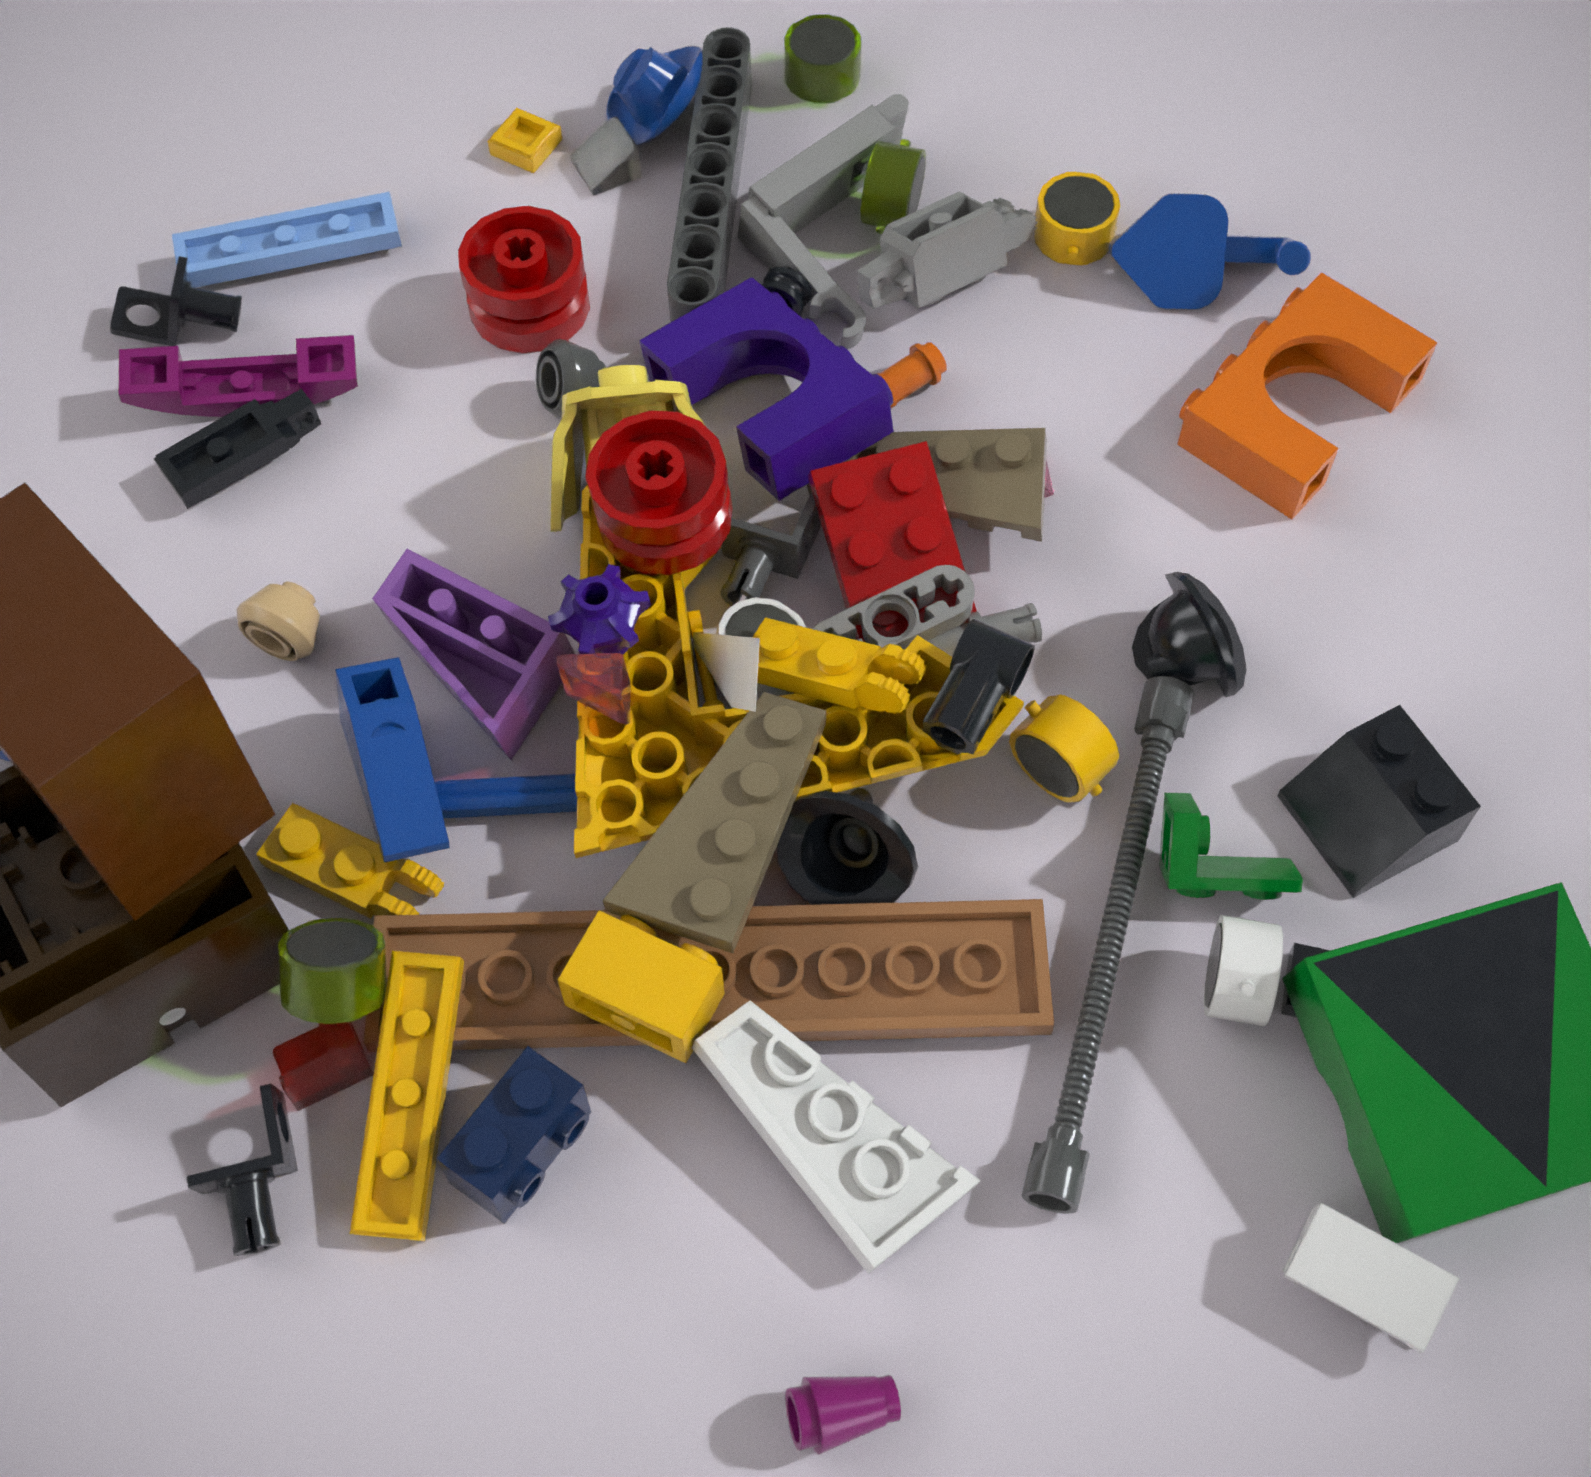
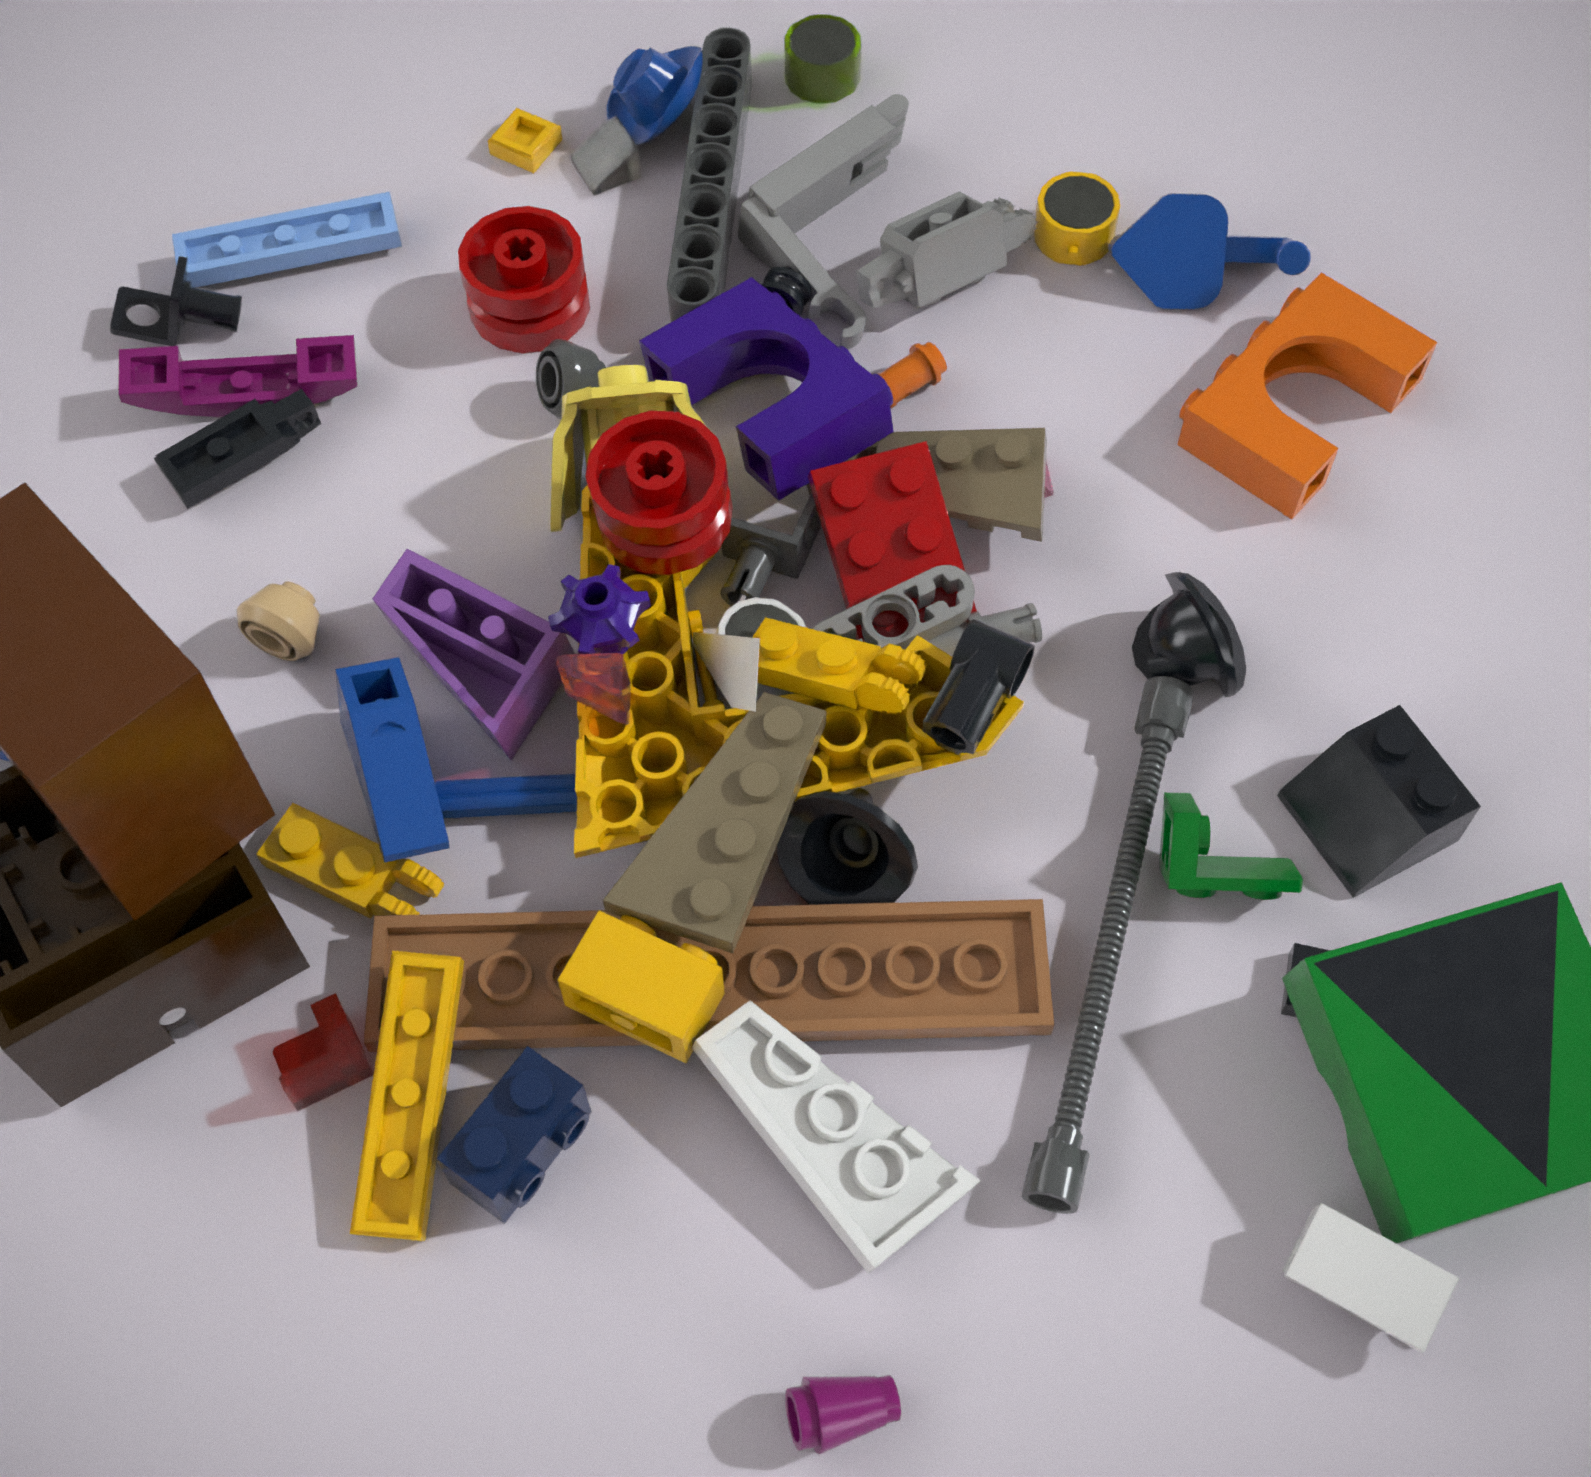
(248, 1181): black bracket -> none
(332, 970): clear neon green piece -> none
(892, 183): clear neon green piece -> none
(1064, 748): yellow piece -> none
(1243, 970): white piece -> none

